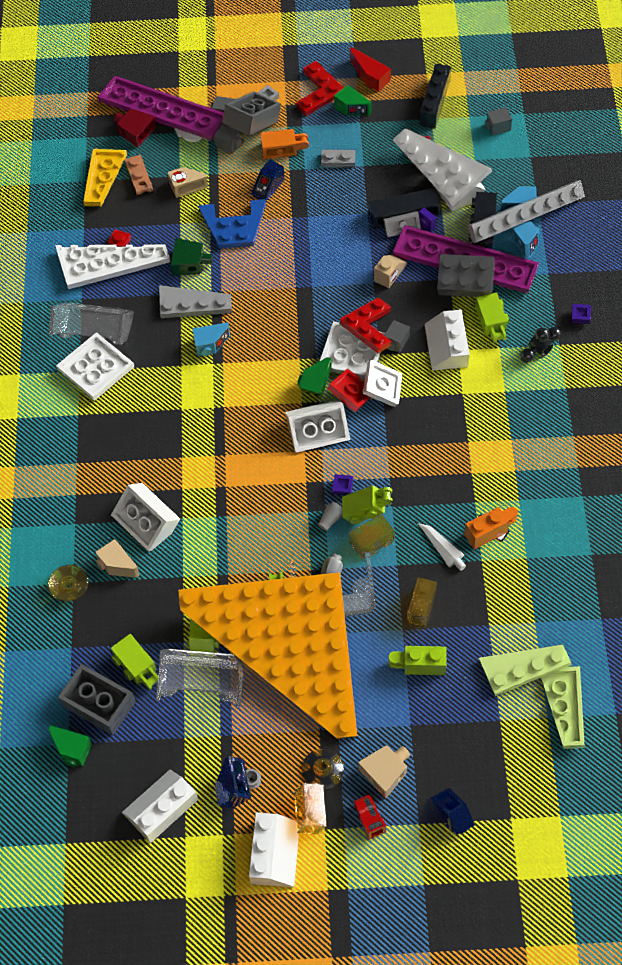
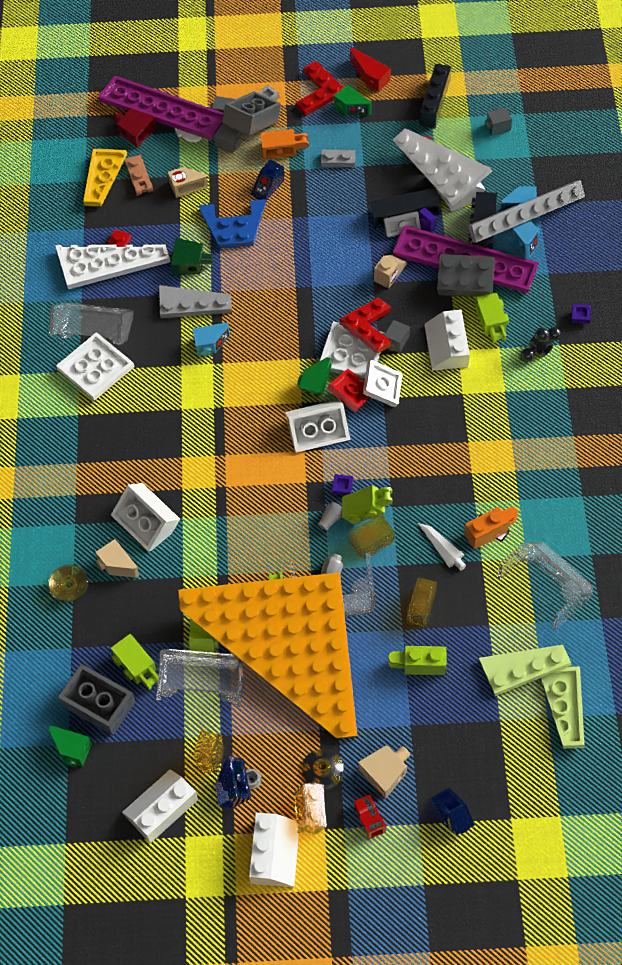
(209, 752): none -> clear yellow brick
(575, 586): none -> clear windscreen

